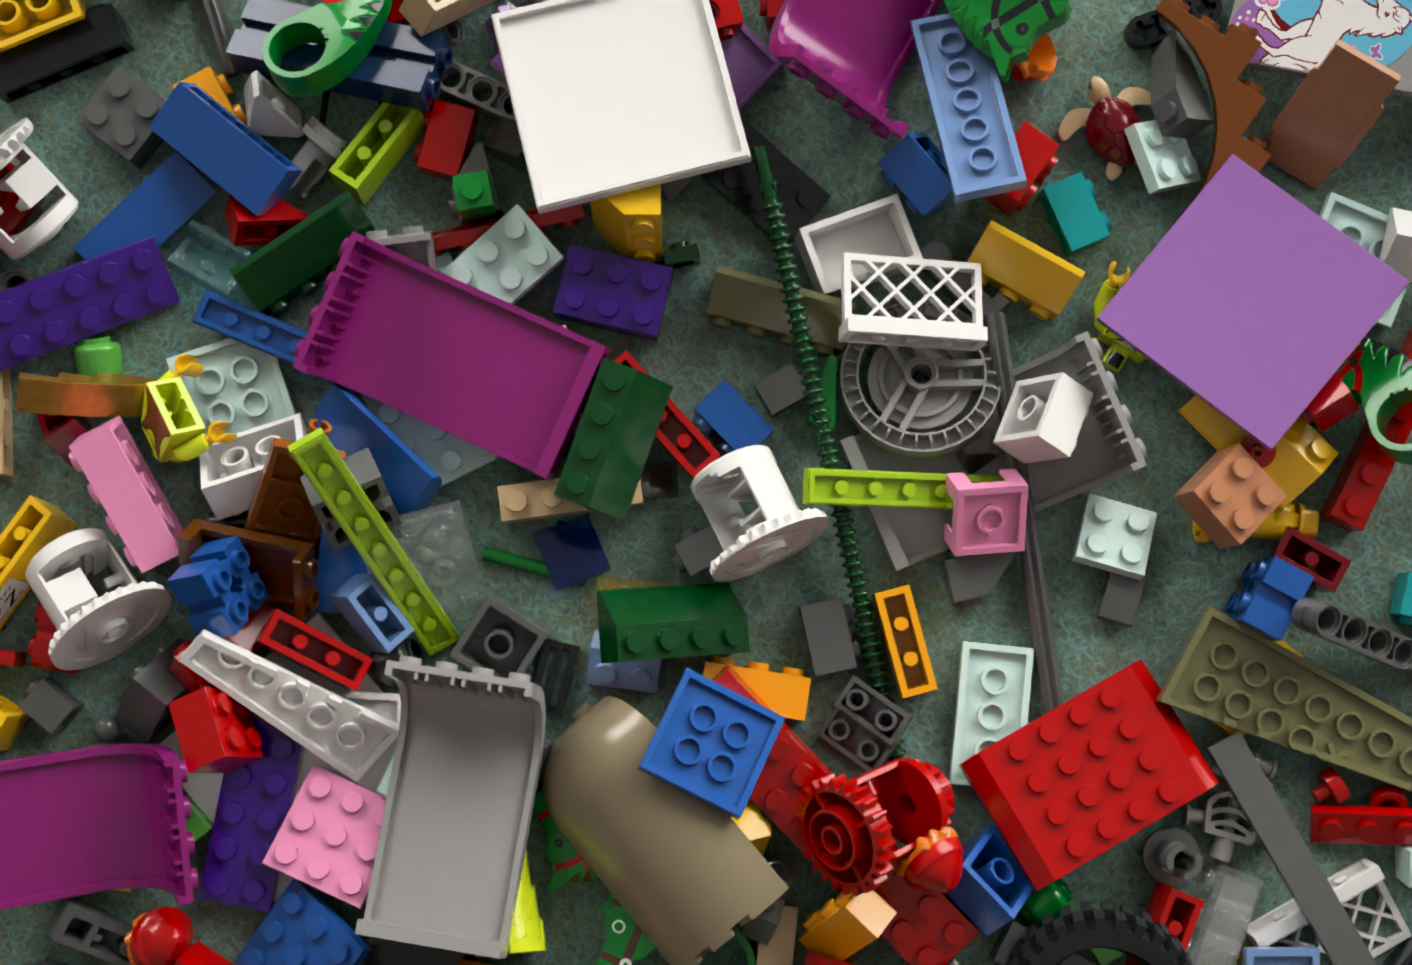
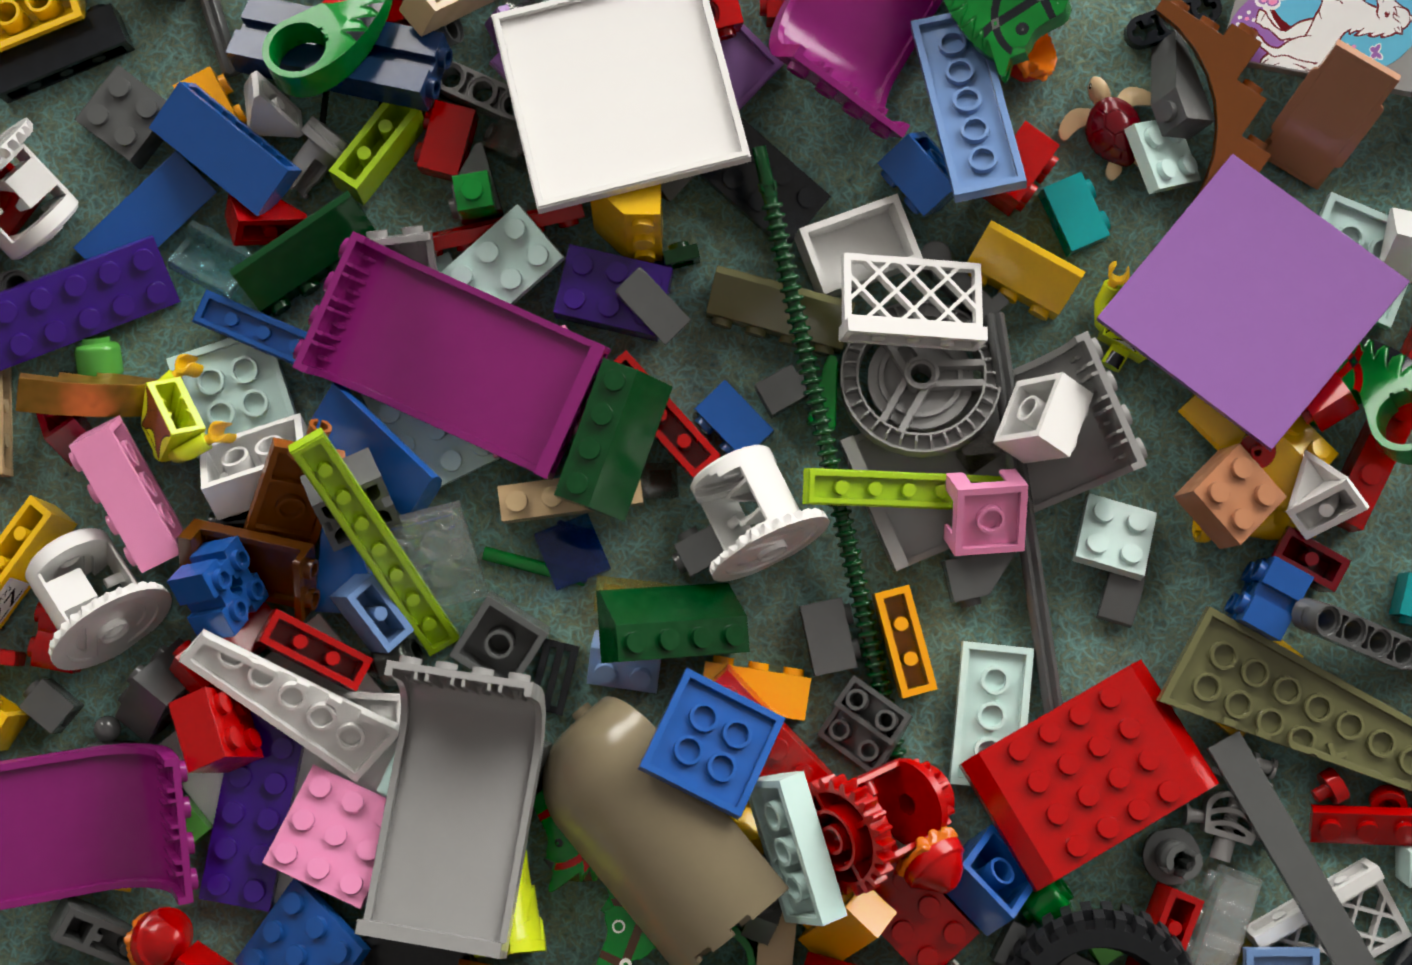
(652, 305): none -> dark grey slope
(796, 849): none -> light aqua slope
(1322, 497): none -> white slope

